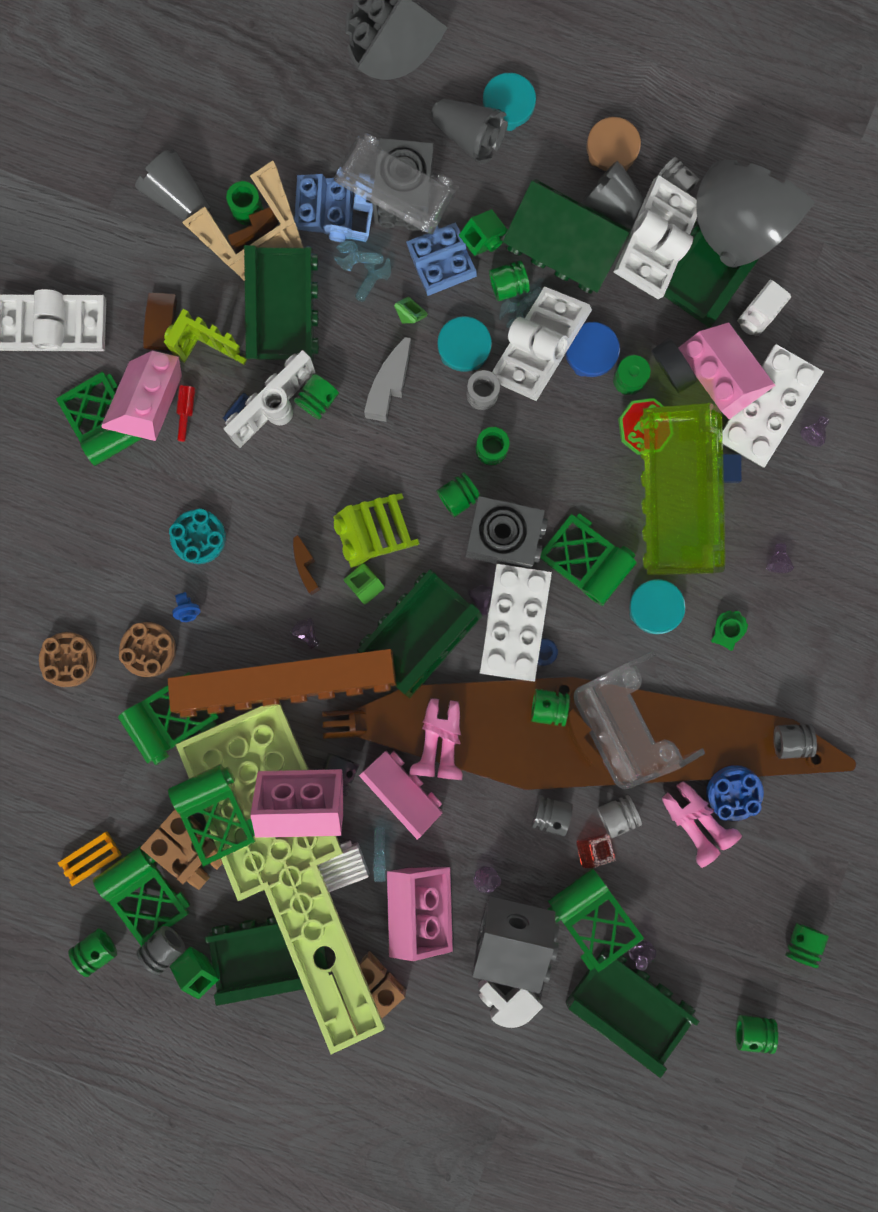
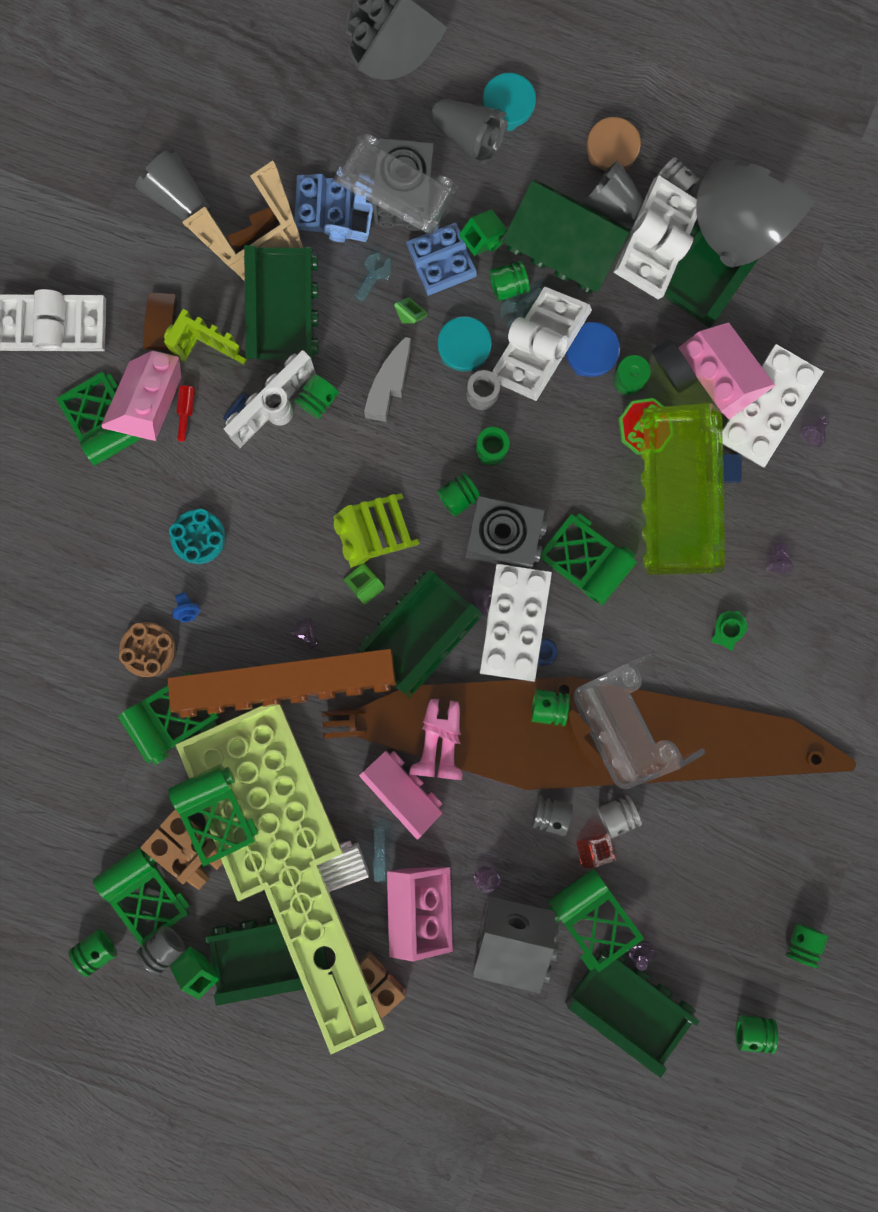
(67, 659): medium nougat tile -> none
(69, 871): light orange tile -> none
(243, 201): green piece -> none
(298, 803): bright pink slope -> none
(303, 559): reddish brown slope -> none
(348, 768): black piece -> none
(356, 256): clear light blue bar -> none
(510, 1010): white brick -> none
(657, 606): teal tile -> none
(699, 810): bright pink piece -> none
(735, 793): blue tile -> none
(763, 308): white brick -> none
(795, 741): dark grey piece -> none

